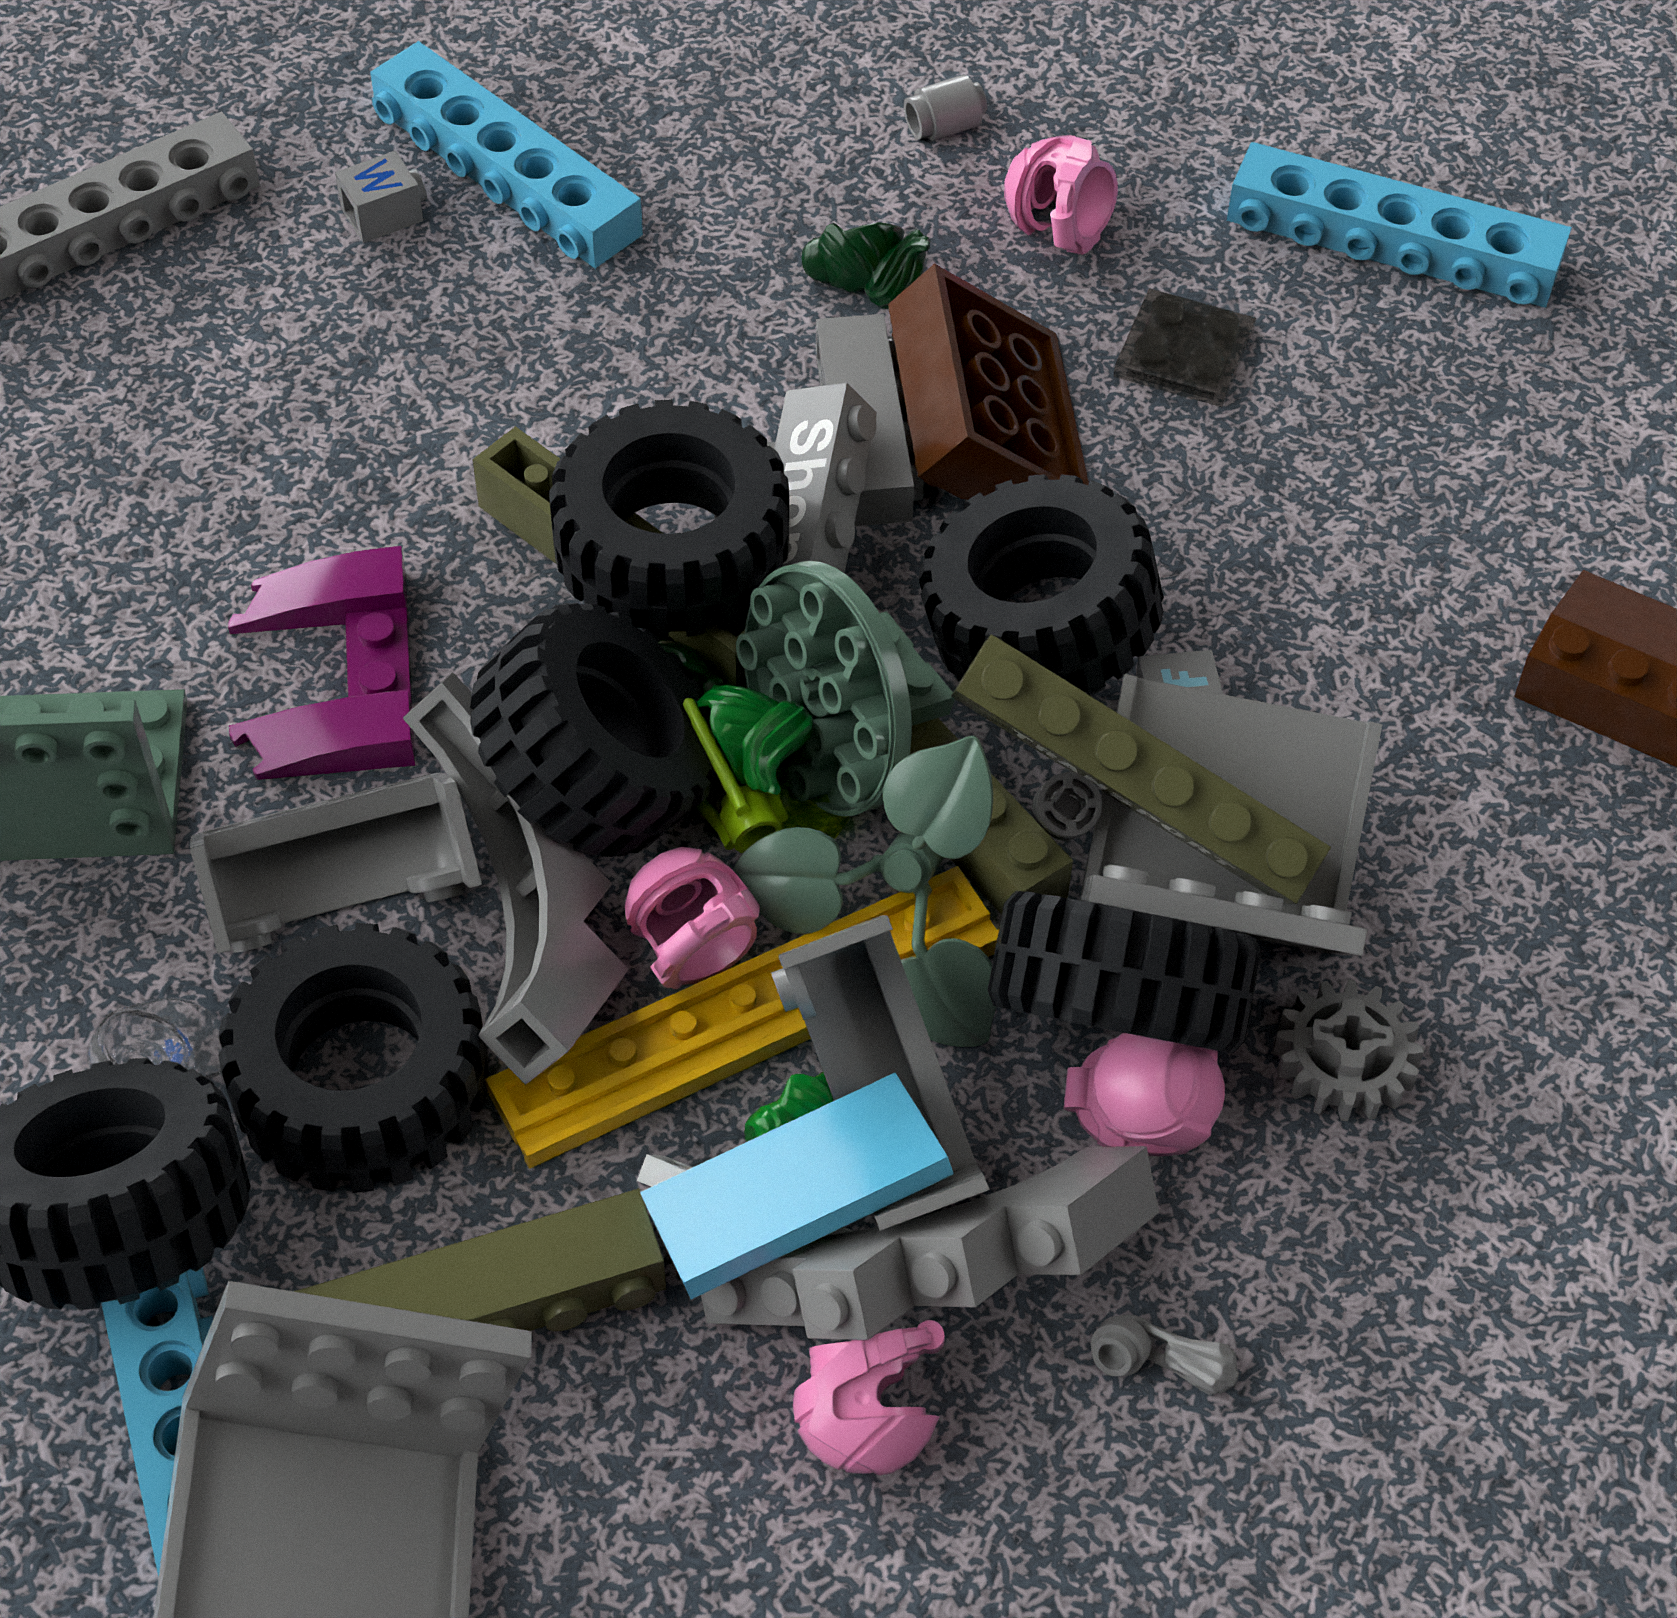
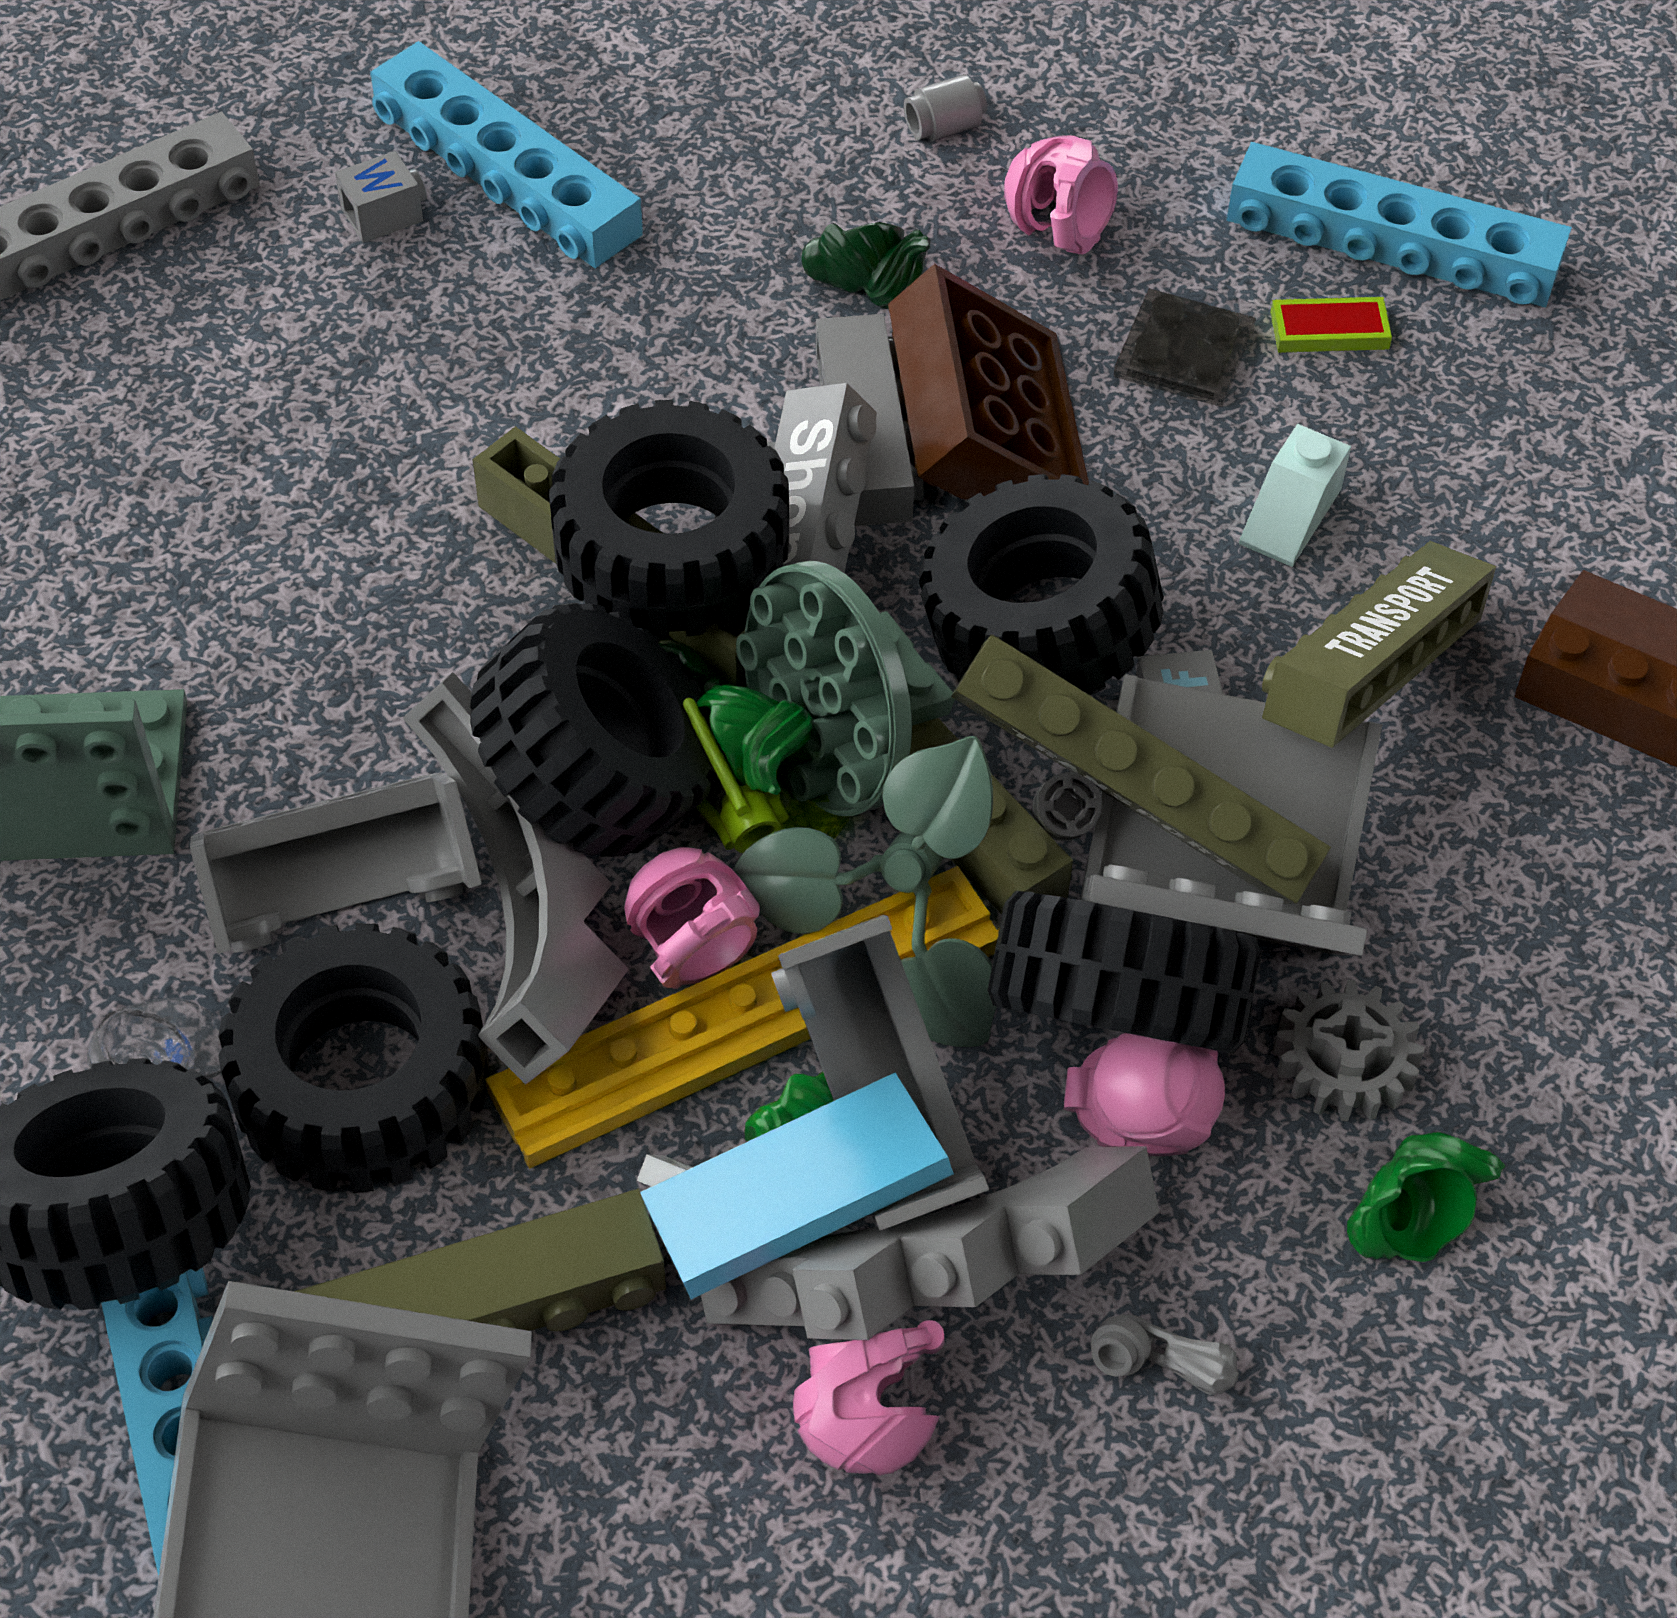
(368, 726): magenta wedge -> none
(1296, 494): none -> light aqua slope
(1331, 324): none -> tile
(1376, 643): none -> olive brick
(1421, 1198): none -> green hair

